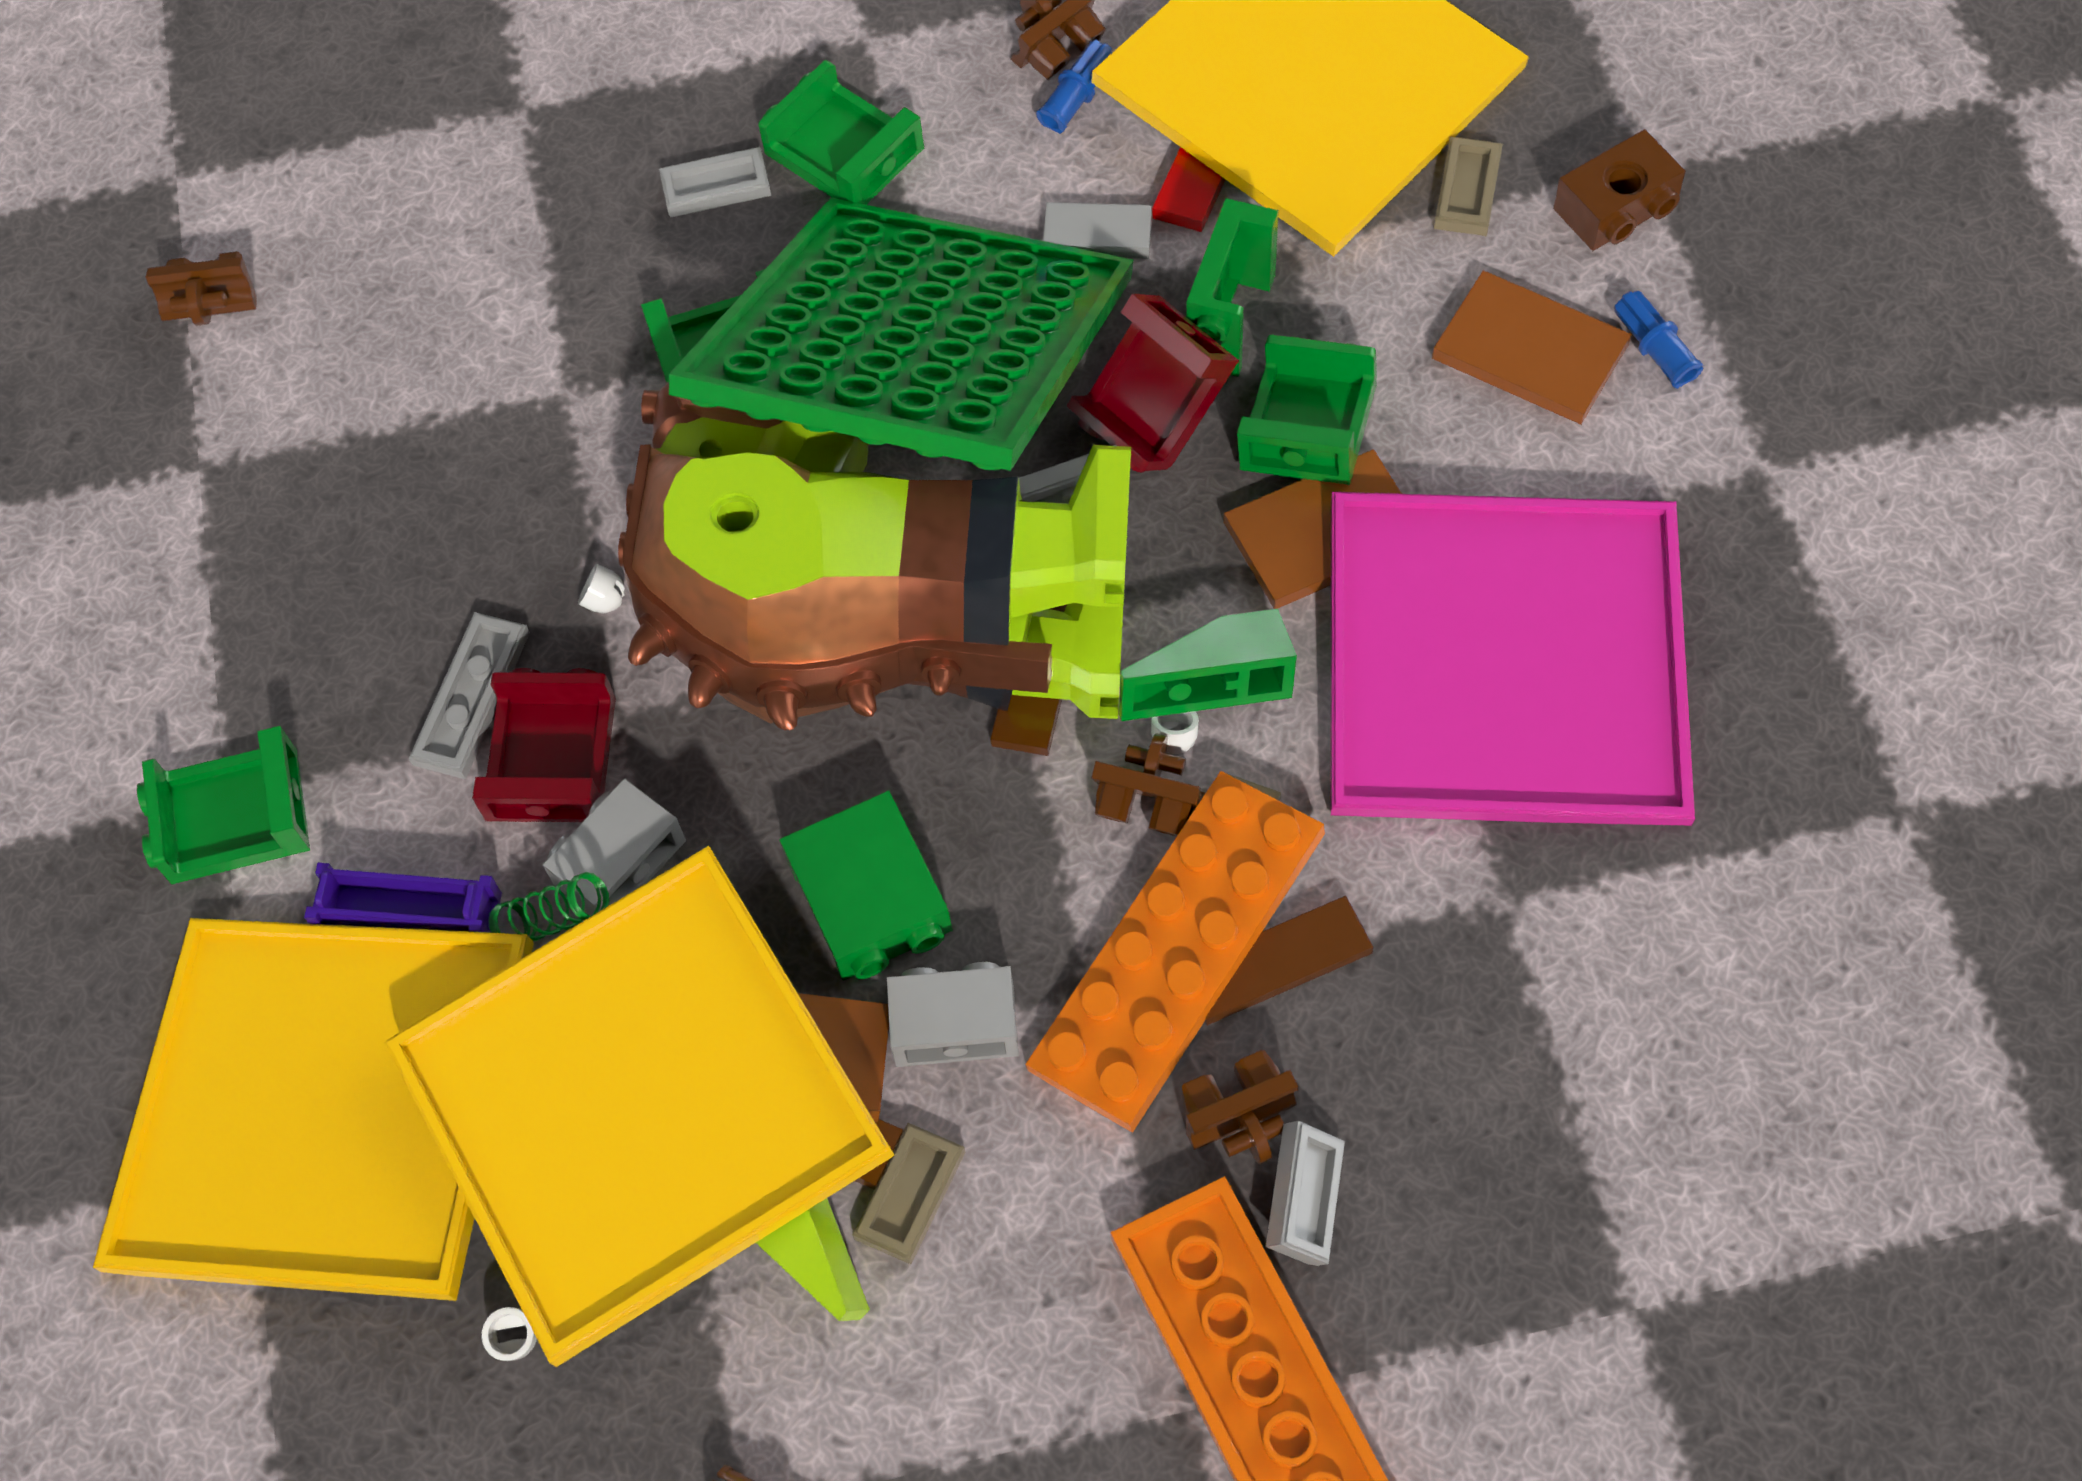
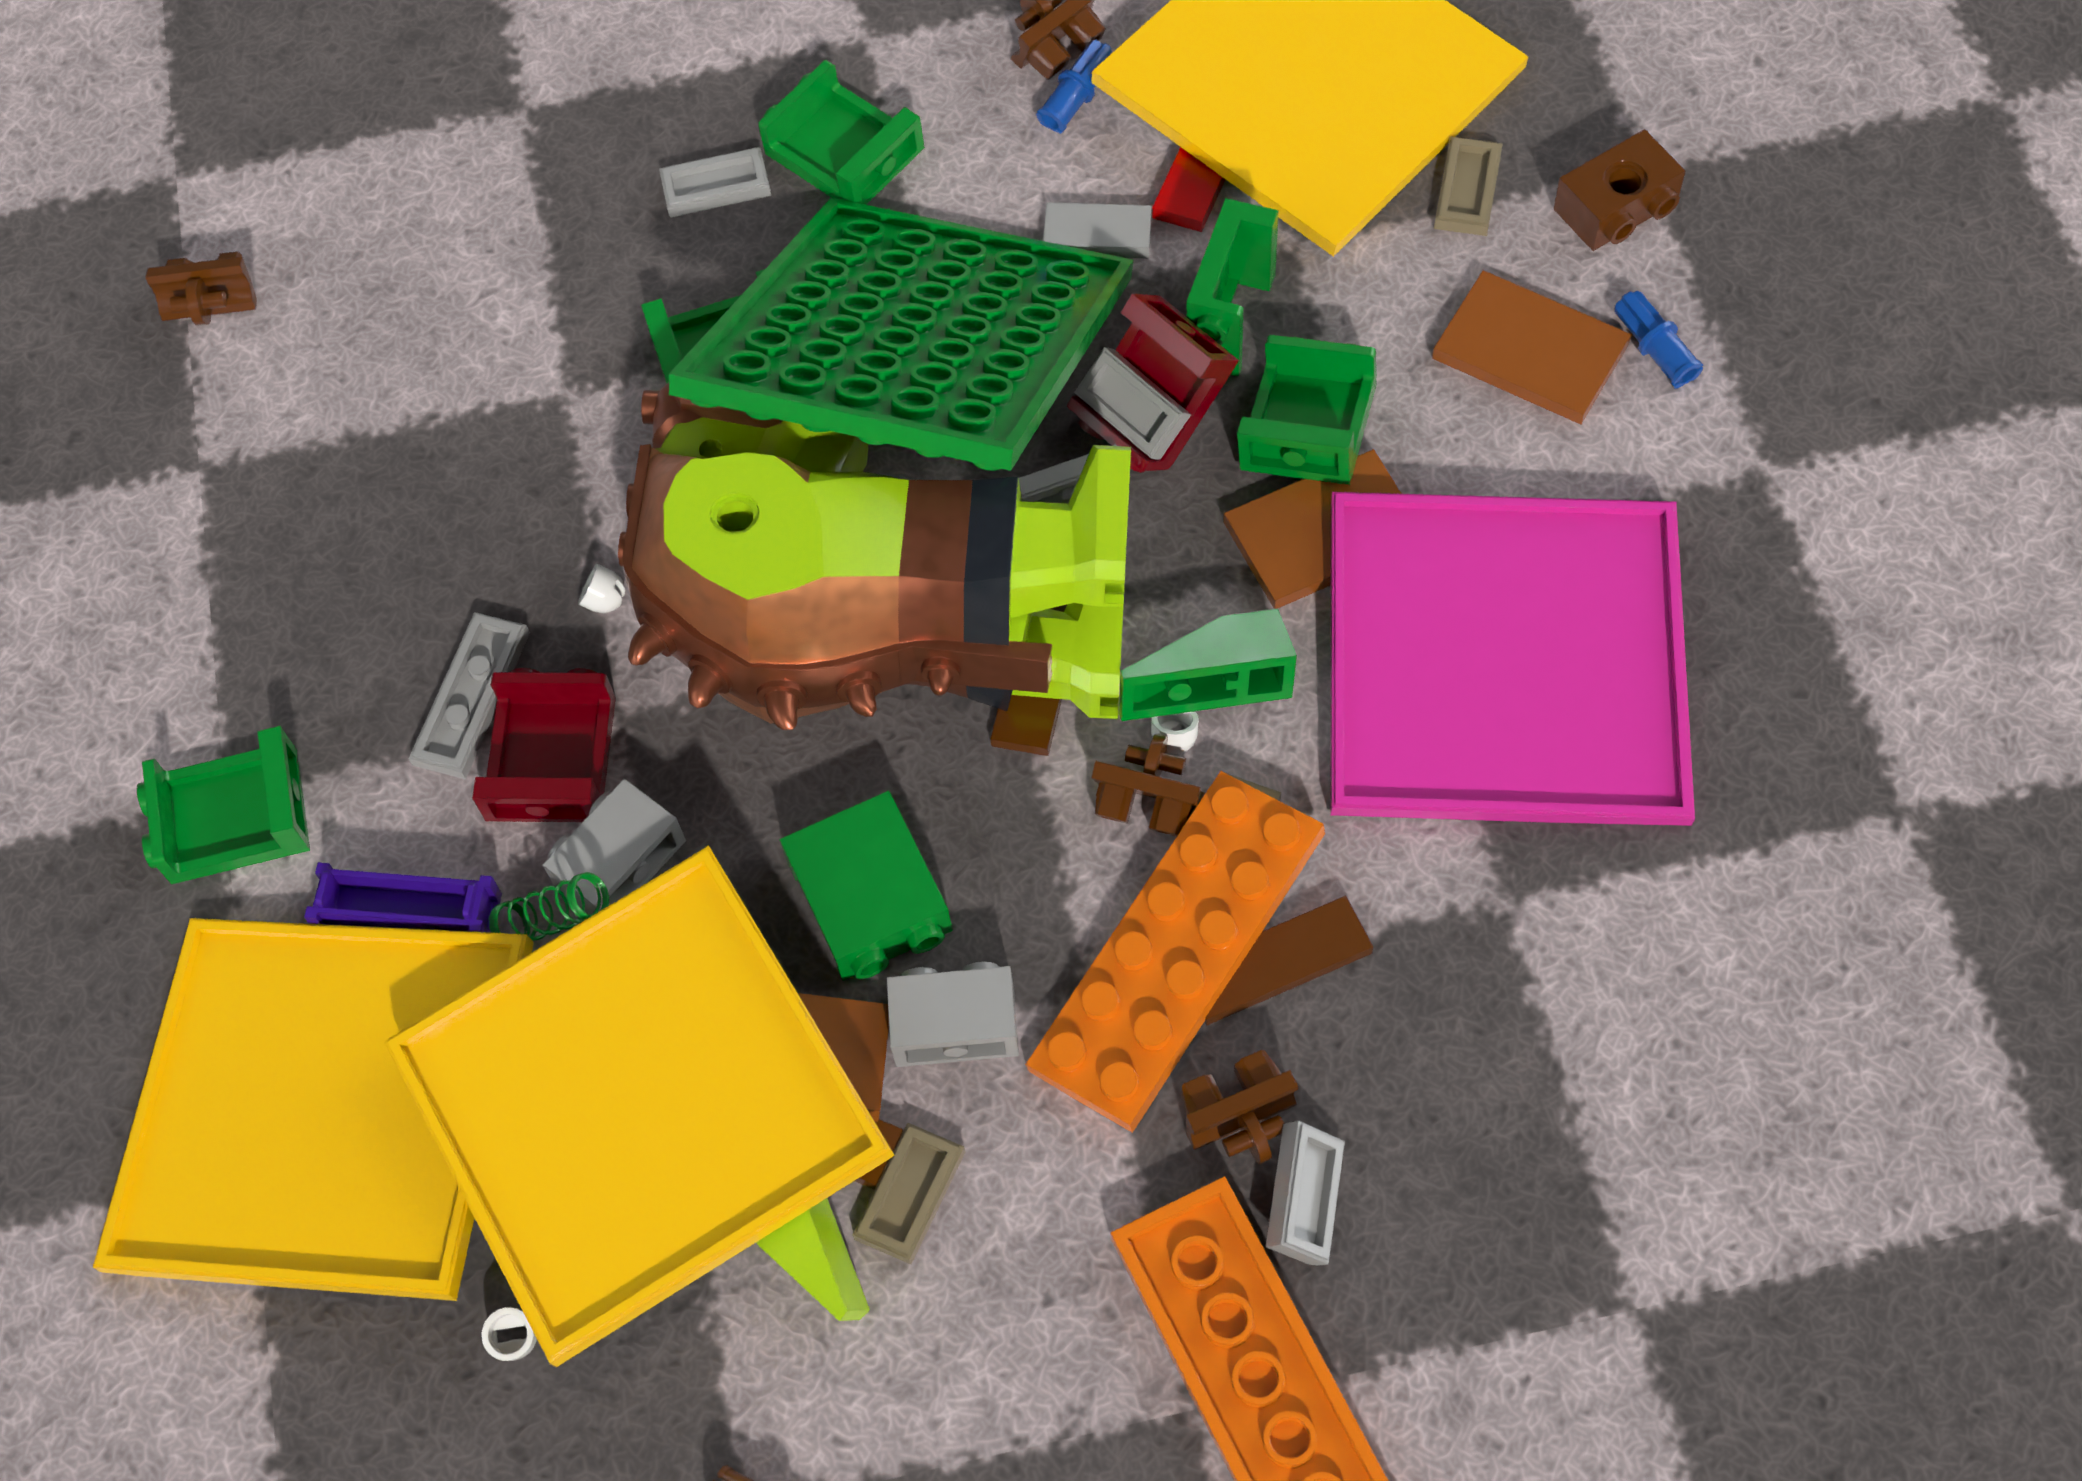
(1132, 403): none -> light grey tile

